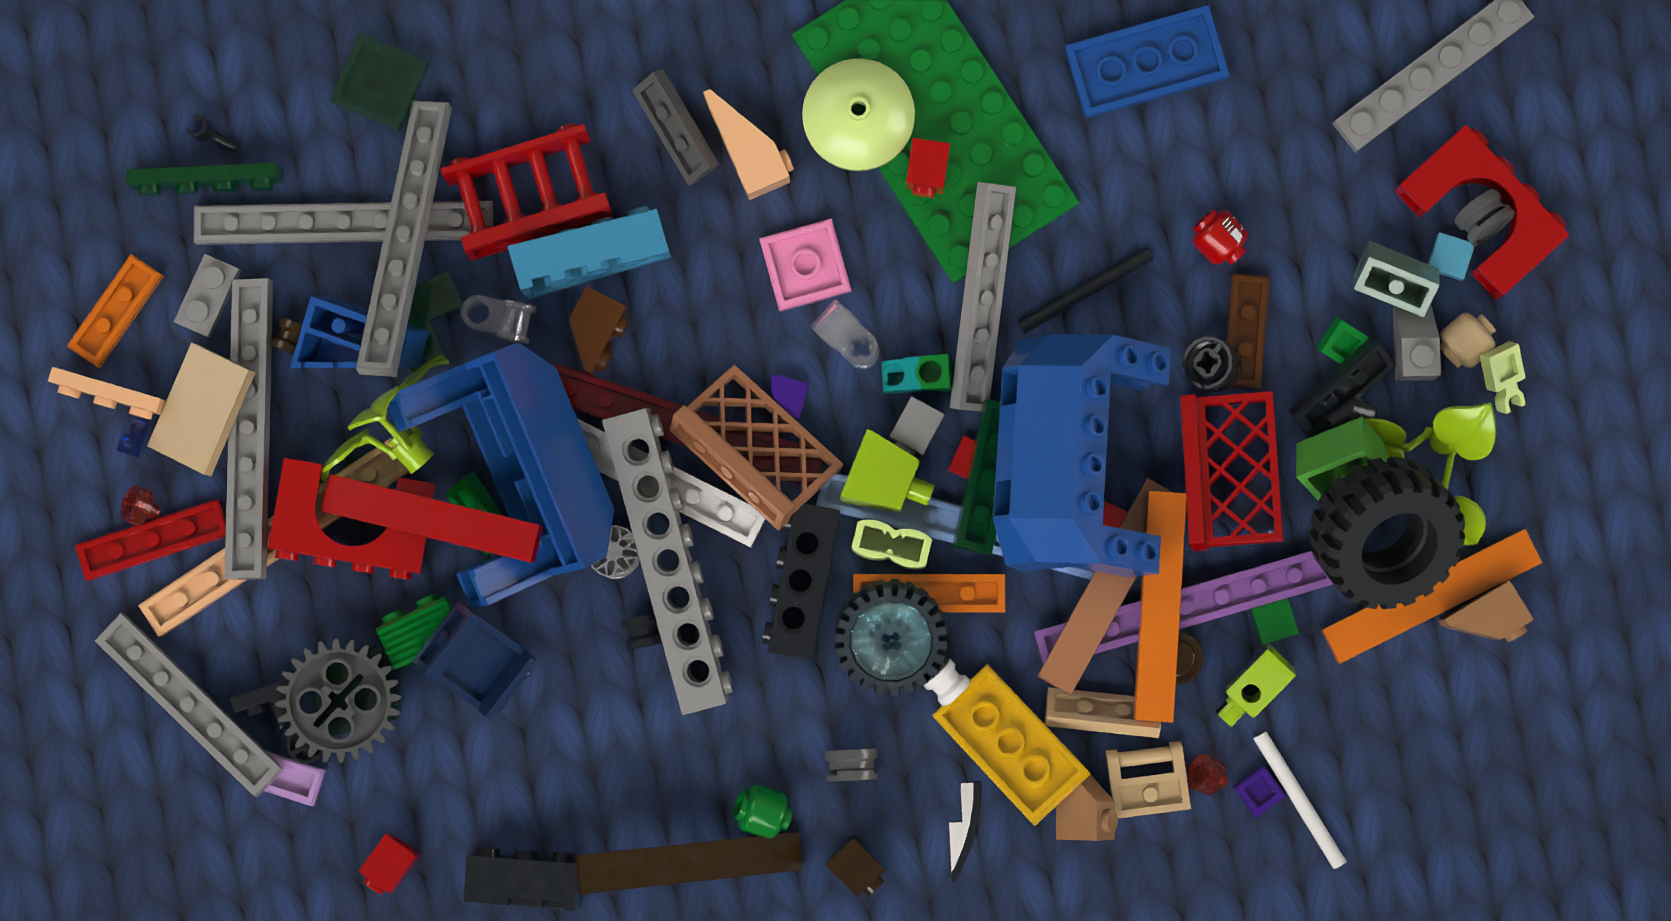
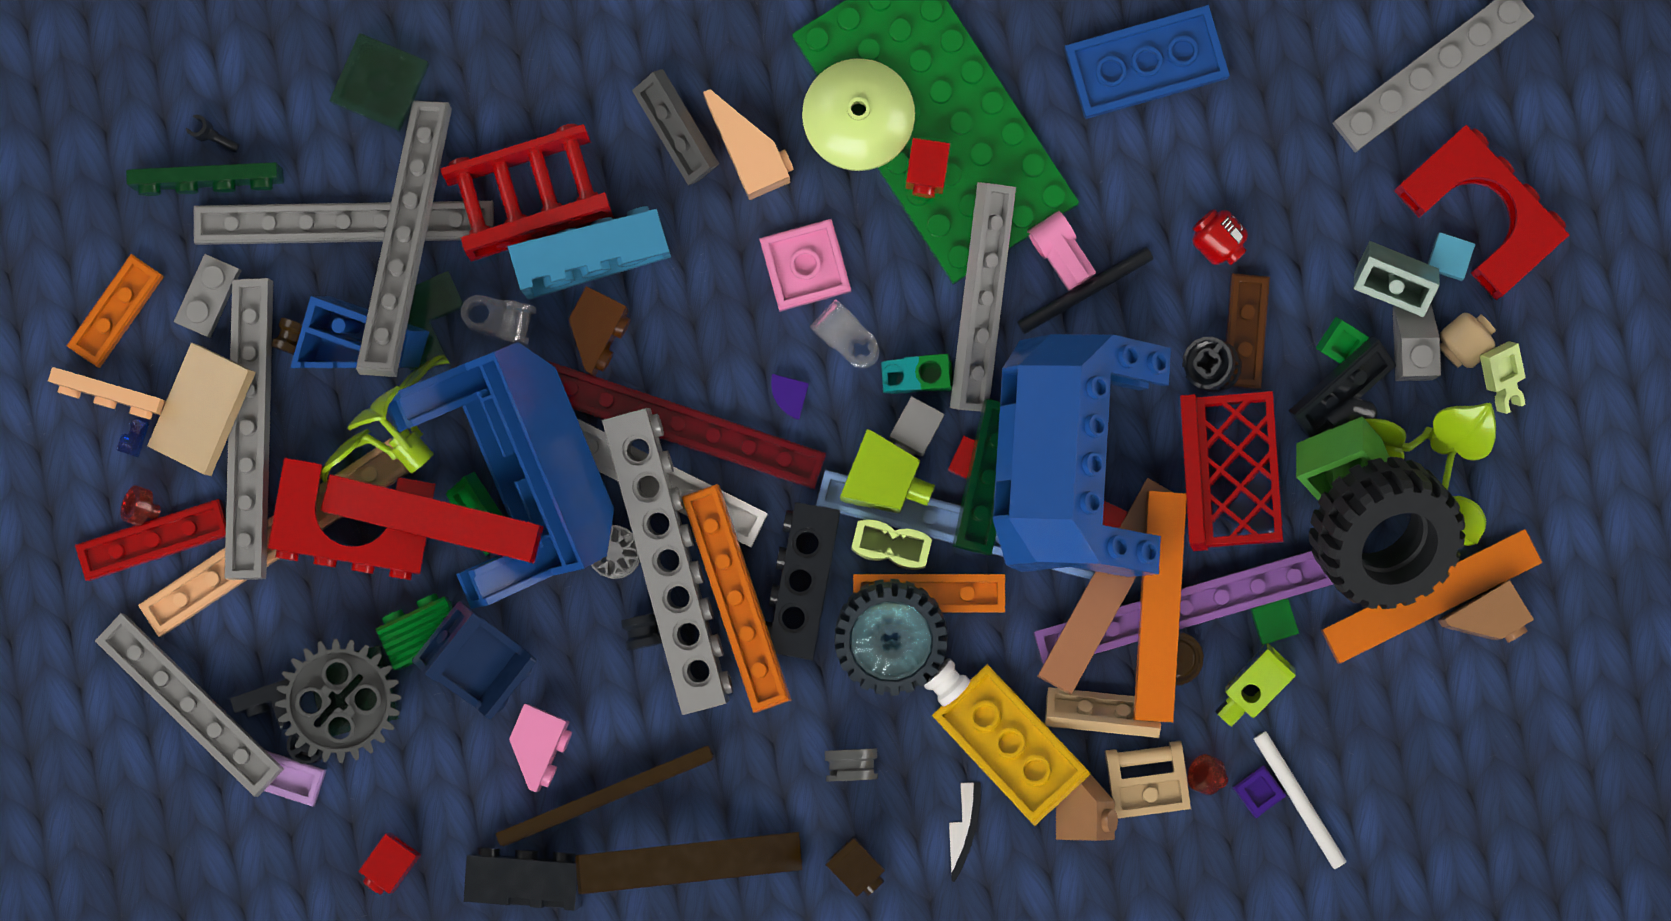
(535, 744): none -> bright pink slope
(605, 796): none -> dark brown tile
(733, 467): nougat fence -> none
(736, 598): none -> orange tile
(762, 811): green head -> none
(1057, 243): none -> bright pink piece
(1484, 217): dark grey wheel -> none

